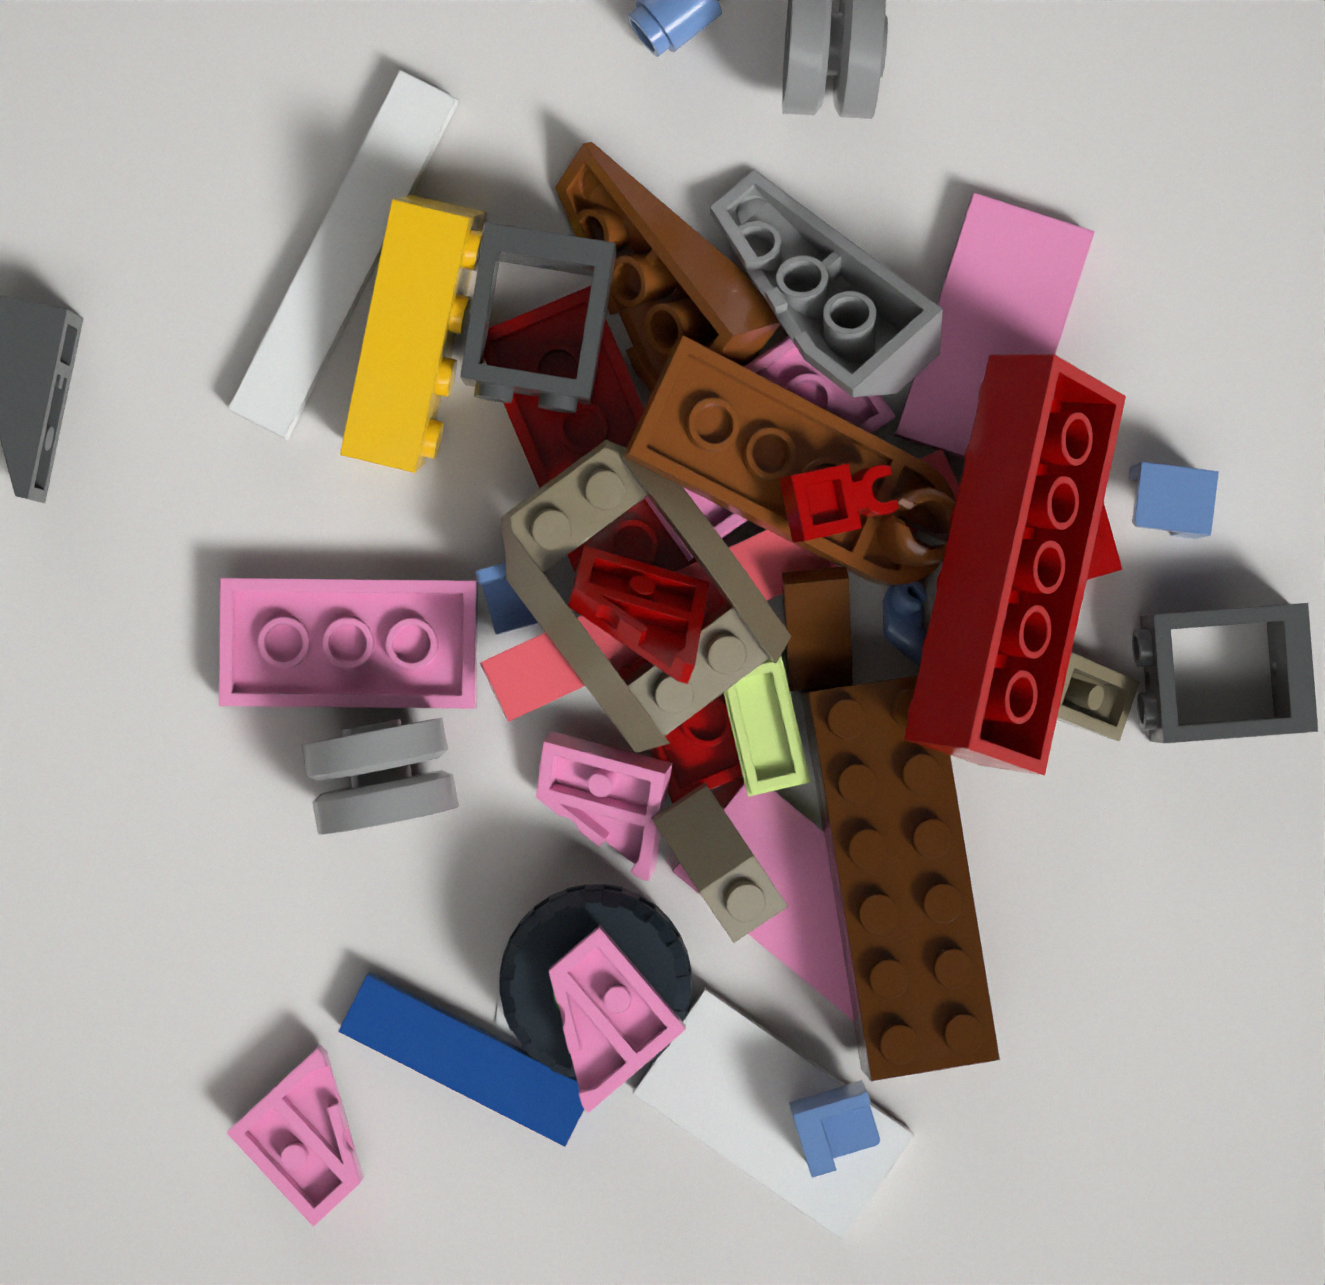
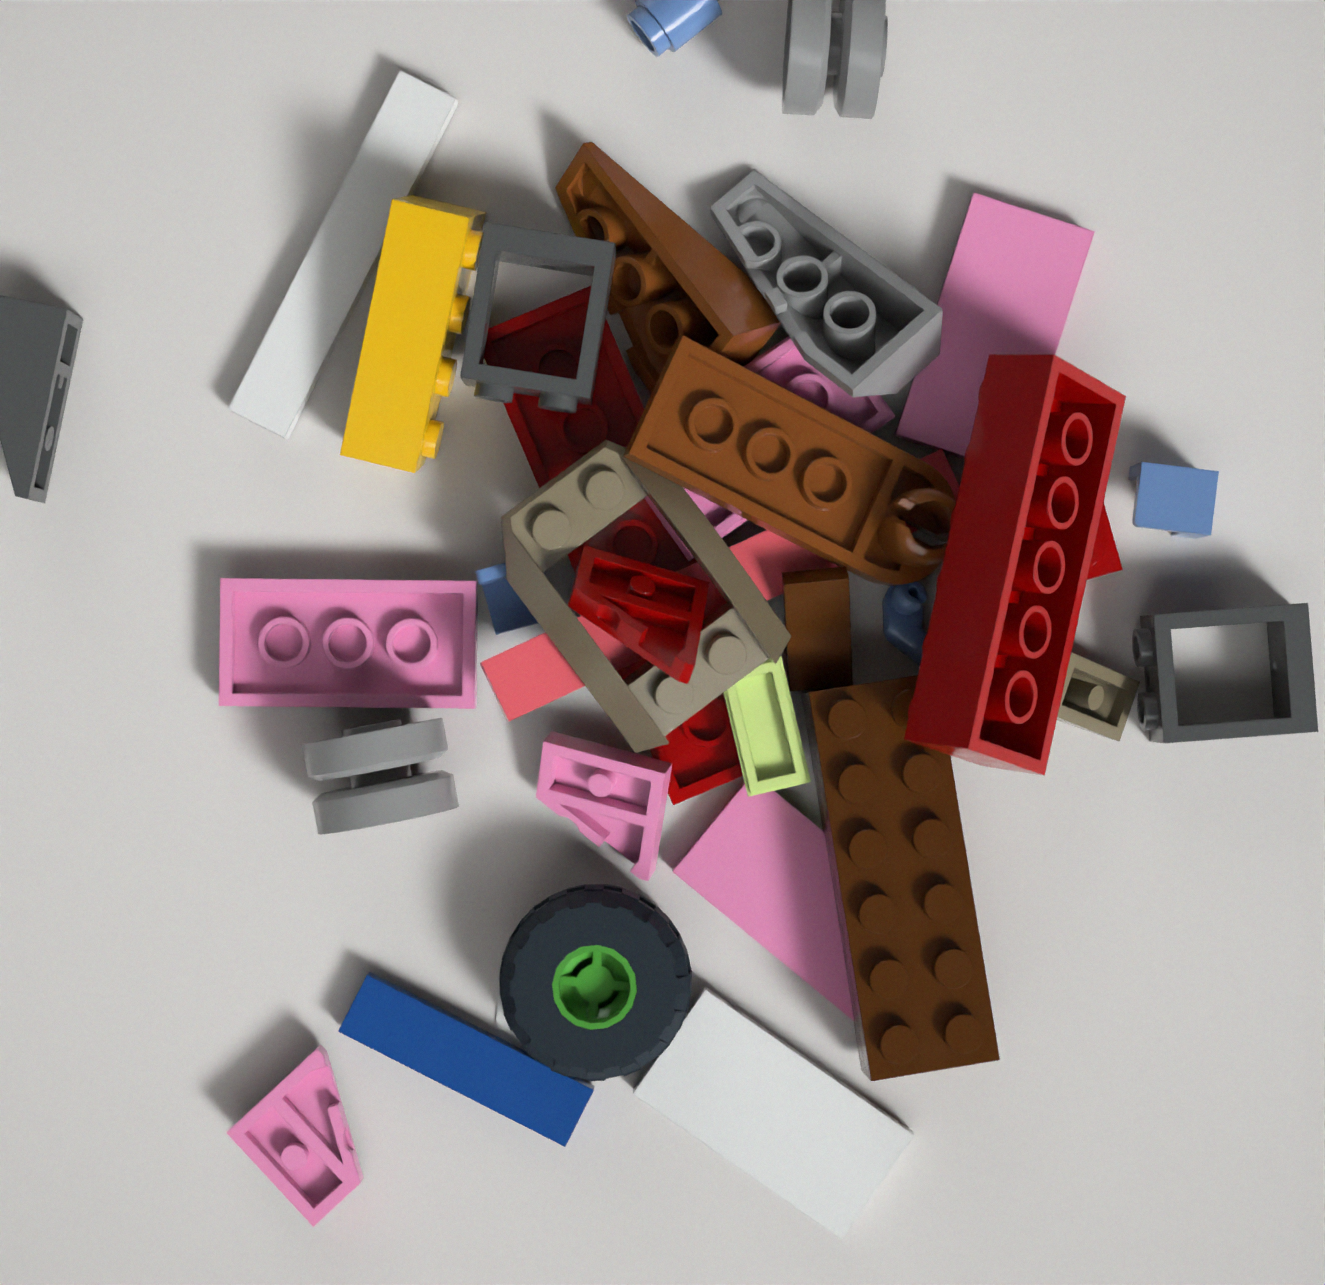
(608, 1016): bright pink wing -> none
(719, 862): dark tan slope -> none
(831, 500): red plate -> none
(834, 1125): medium blue panel -> none

